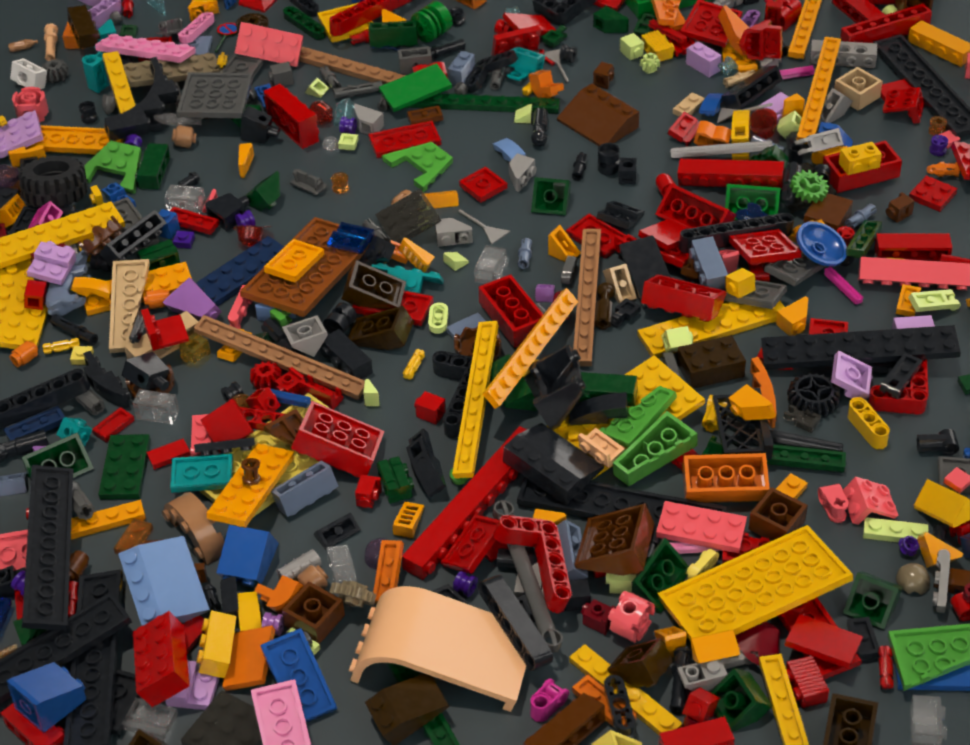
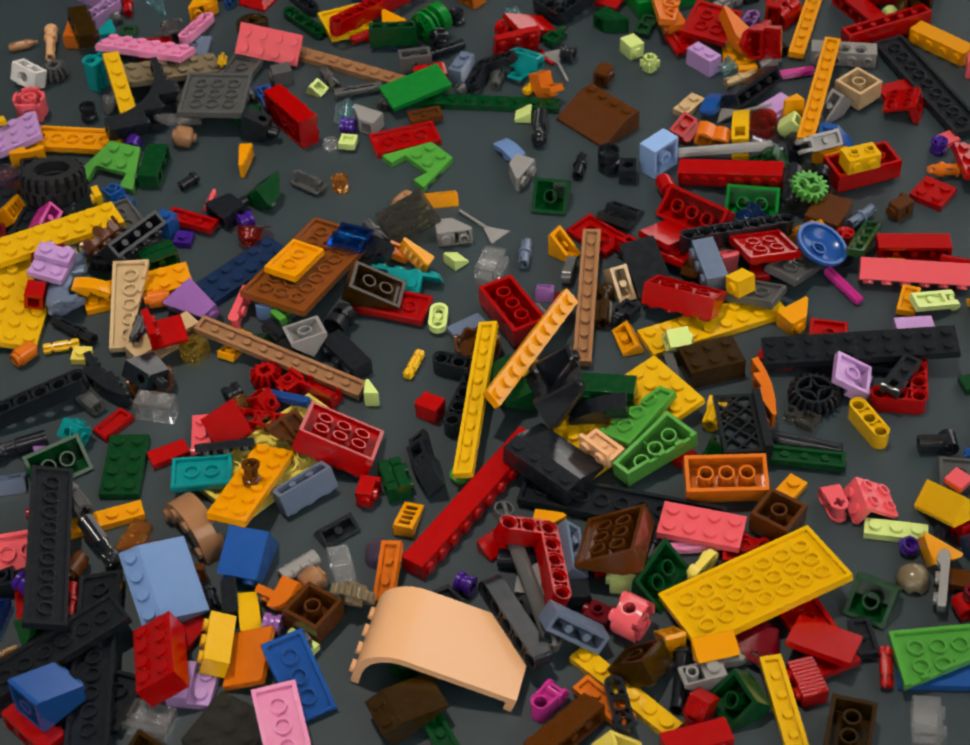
(44, 421): dark blue plate -> none
(99, 540): none -> black piece
(185, 197): clear brick -> none
(226, 29): piece -> none
(323, 111): clear red head -> none
(382, 329): dark brown slope -> none
(439, 37): none -> black gear
(471, 545): red tile -> none
(483, 184): red plate -> none
(574, 627): none -> sand blue brick
(627, 339): none -> light orange slope
(657, 44): yellow brick -> none
(658, 153): none -> light blue brick
(668, 32): red axle -> none
(751, 405): light orange slope -> none
(937, 126): clear orange wheel -> none

